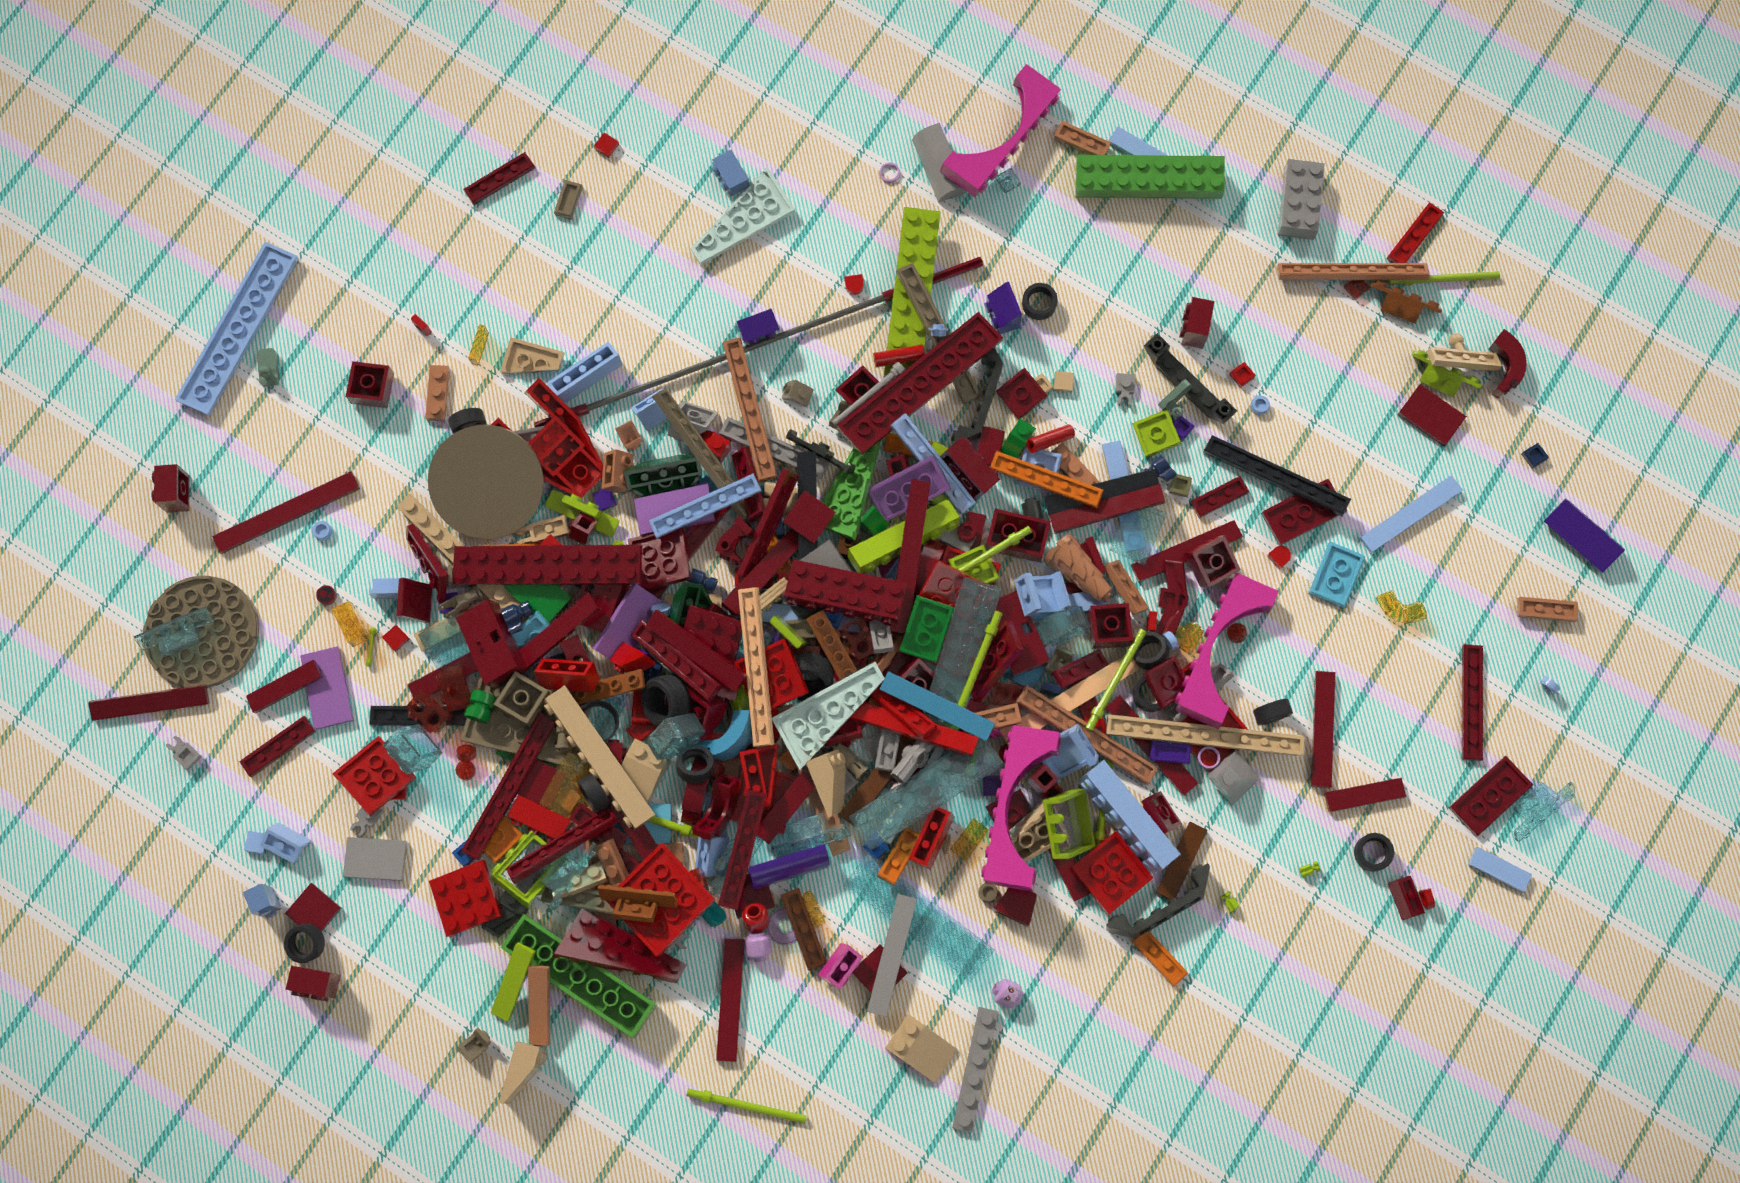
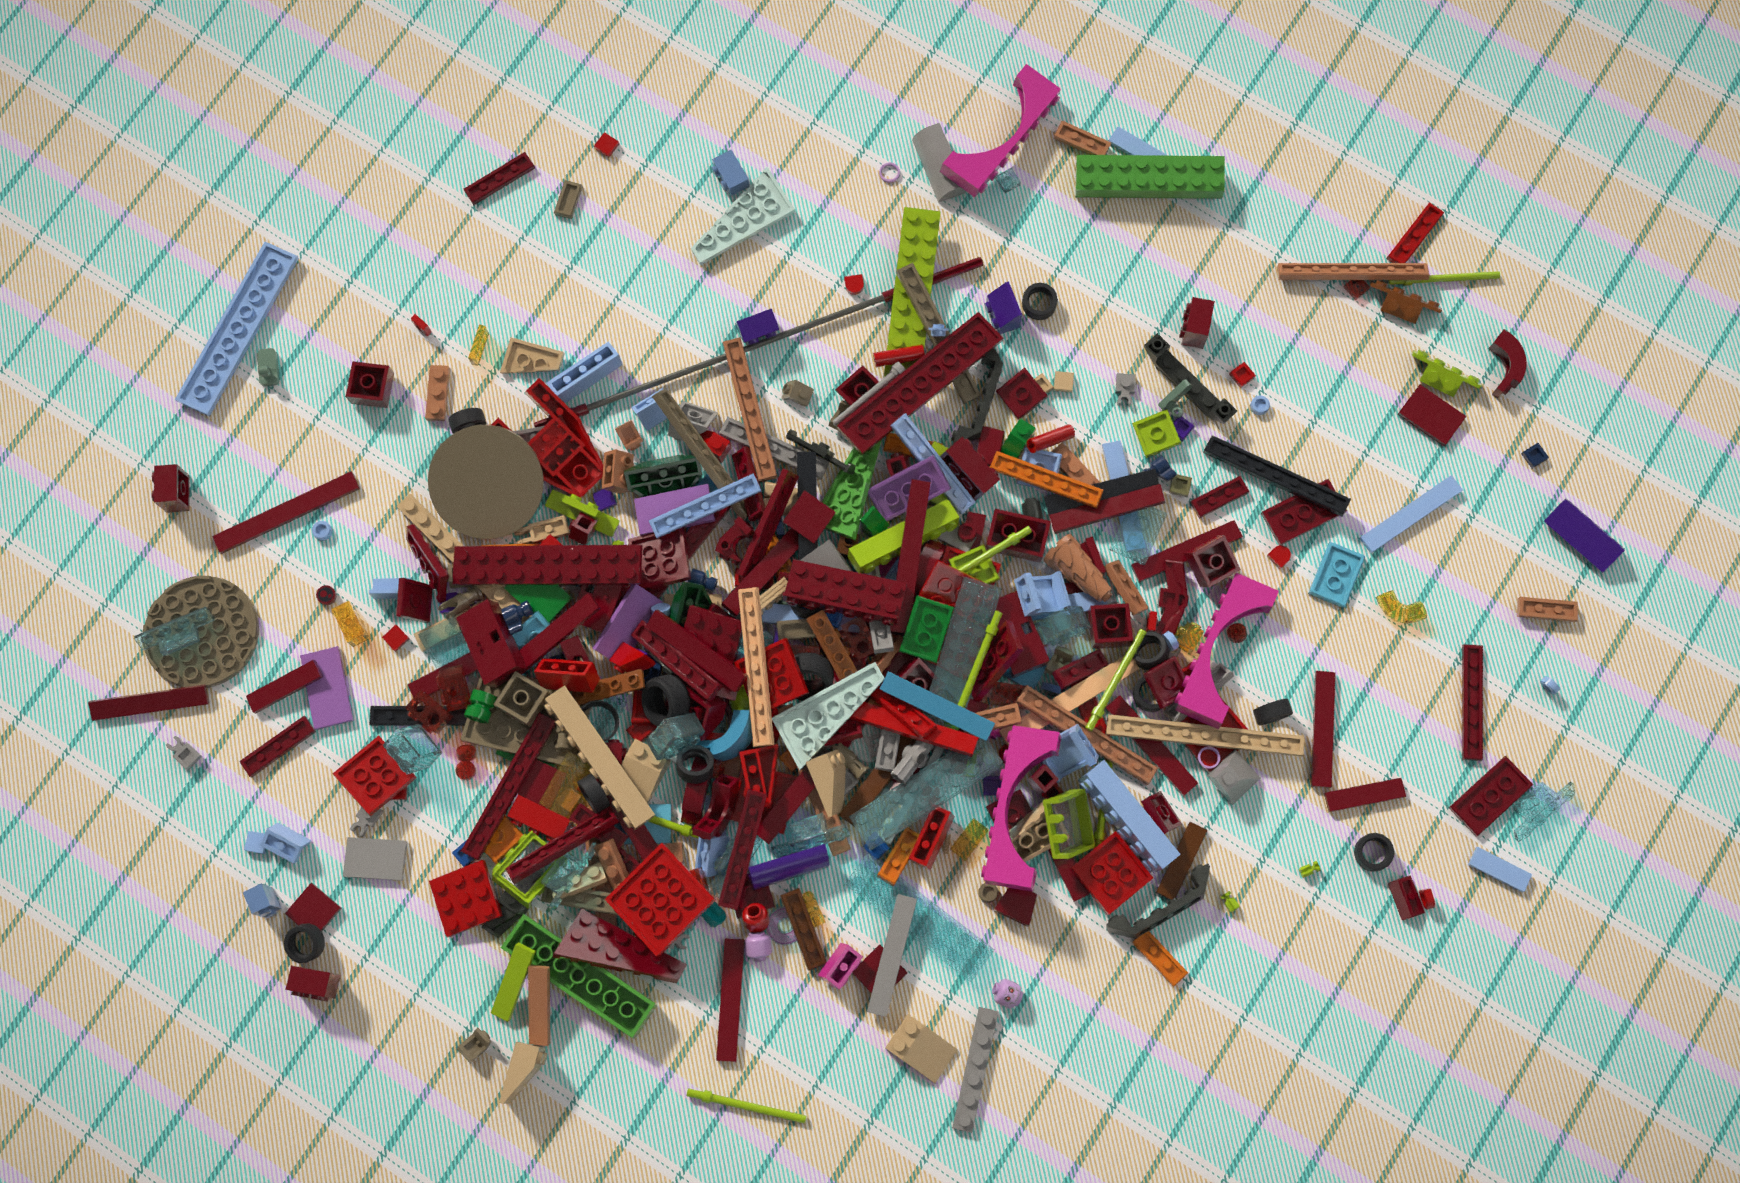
(372, 631): lime hinge -> none
(637, 903): dark orange bracket -> none
(787, 631): lime tile -> none
(1170, 752): dark purple tile -> none
(1301, 199): light grey brick -> none
(1463, 358): tan plate -> none

